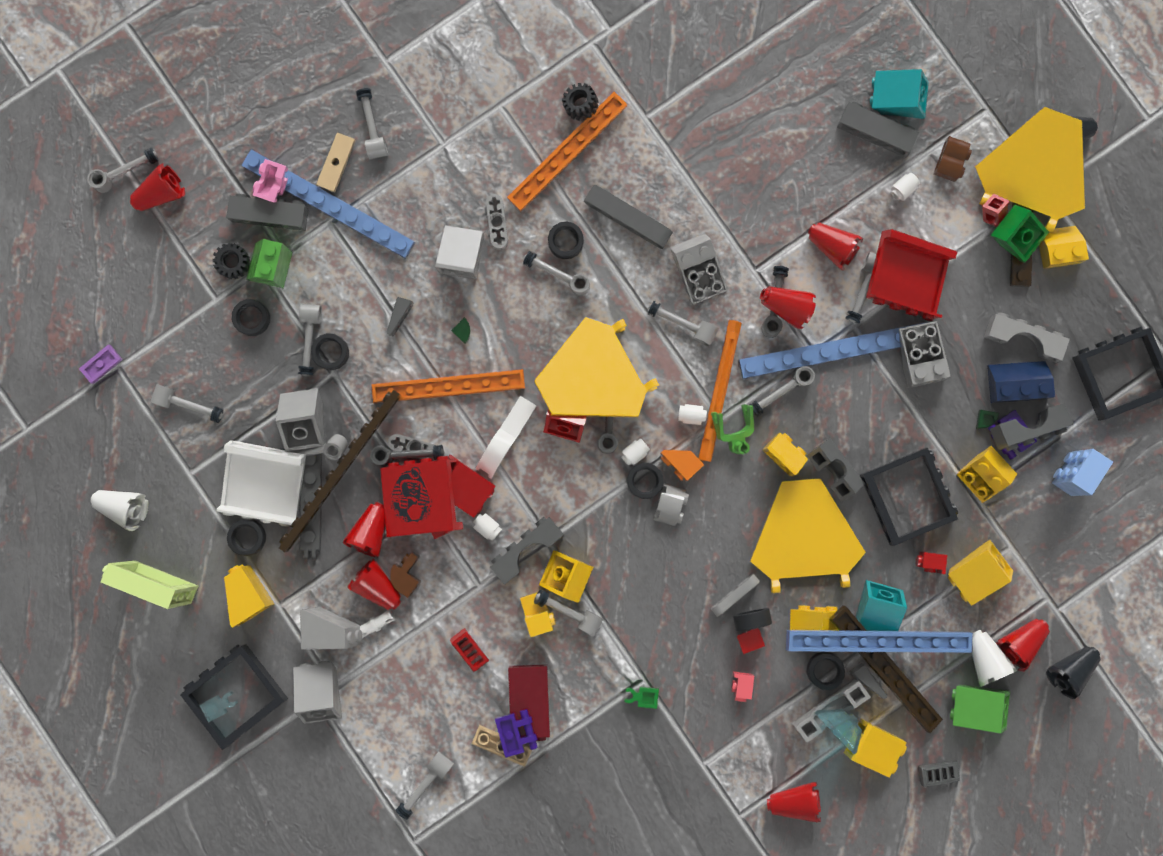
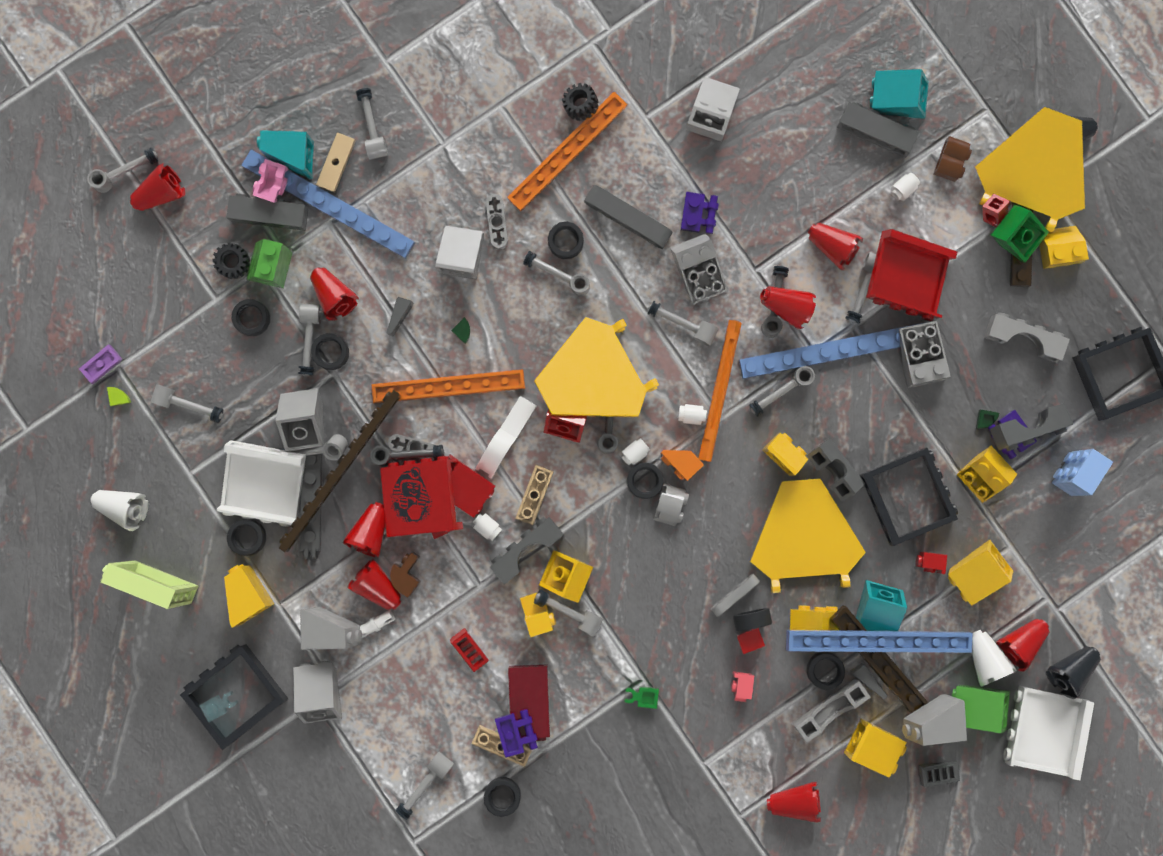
(117, 396): none -> lime tile
(290, 149): none -> teal slope
(332, 294): none -> red cone
(502, 812): none -> black tyre
(530, 507): none -> tan tile
(693, 210): none -> dark purple plate
(712, 109): none -> light grey slope
(735, 440): bright green piece -> none
(842, 726): clear light blue slope -> none
(937, 722): none -> light grey slope
(1020, 382): dark blue slope -> none
(1048, 732): none -> white panel

